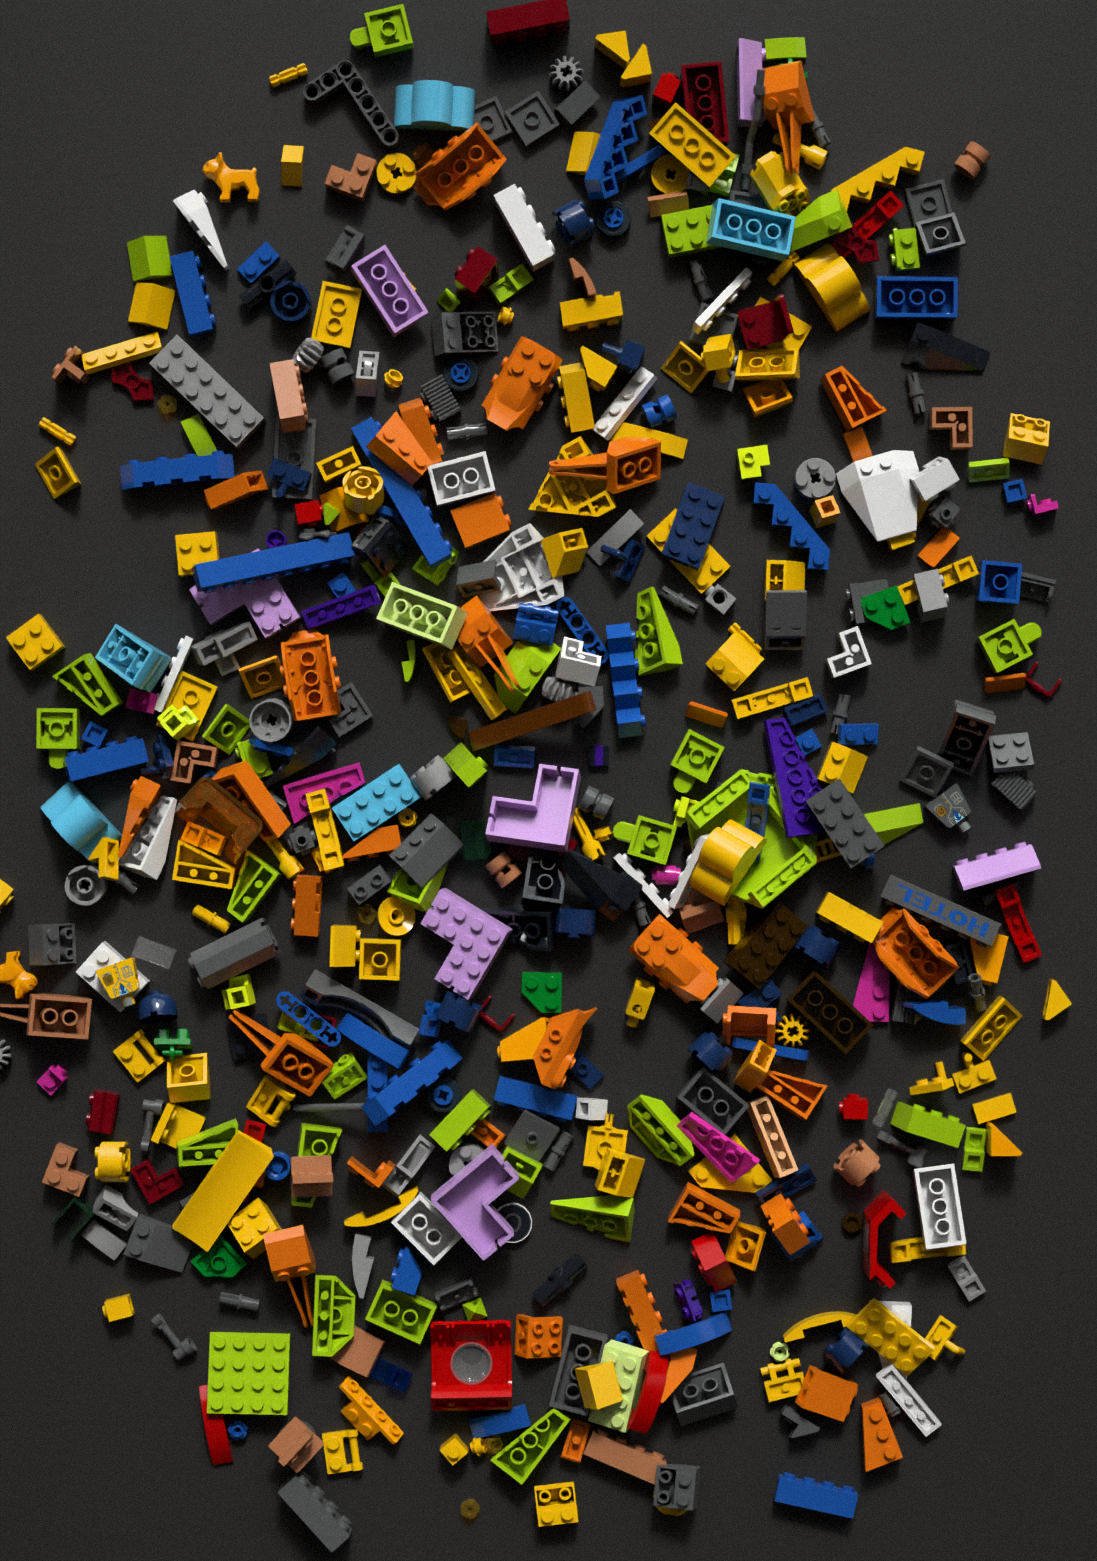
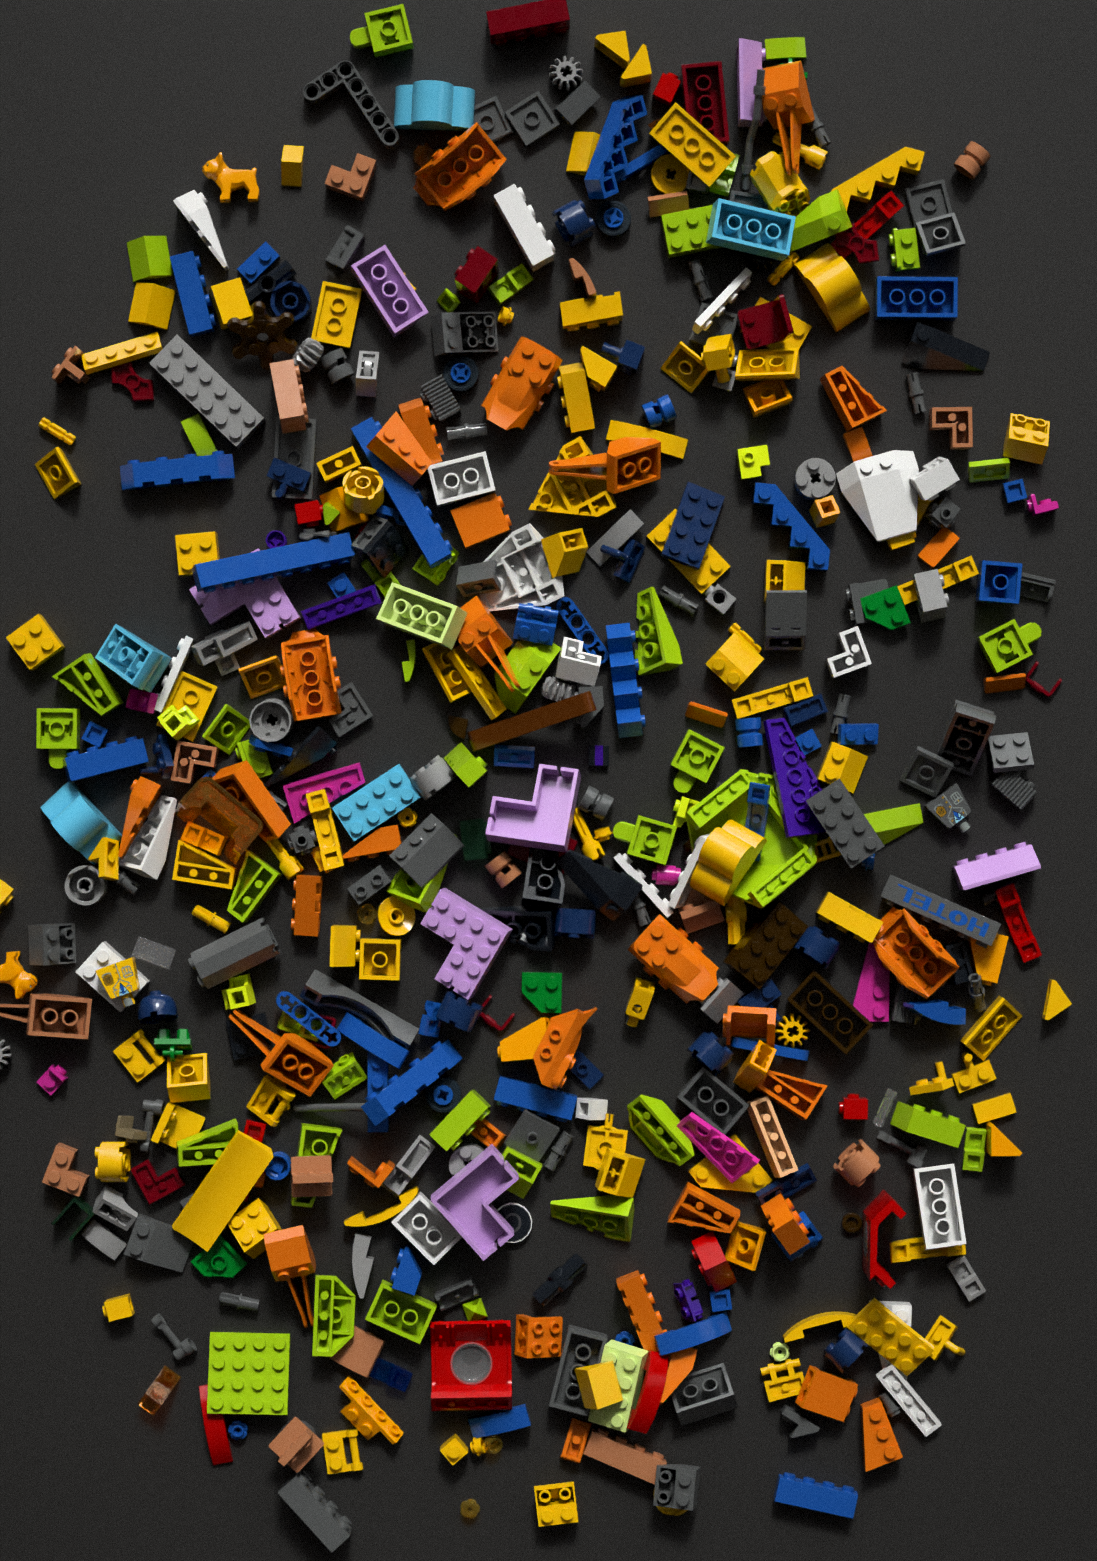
(103, 1111): dark red brick -> none
(124, 1129): none -> dark tan bracket
(159, 1390): none -> clear orange slope
(172, 404): clear yellow plate -> none
(230, 301): none -> yellow slope
(235, 489): orange slope -> none
(262, 323): none -> dark brown plate
(288, 75): yellow axle -> none
(393, 378): yellow plate -> none
(406, 167): yellow plate -> none
(527, 1450): lime wedge -> none
(624, 403): white plate -> none
(749, 732): none -> blue wheel

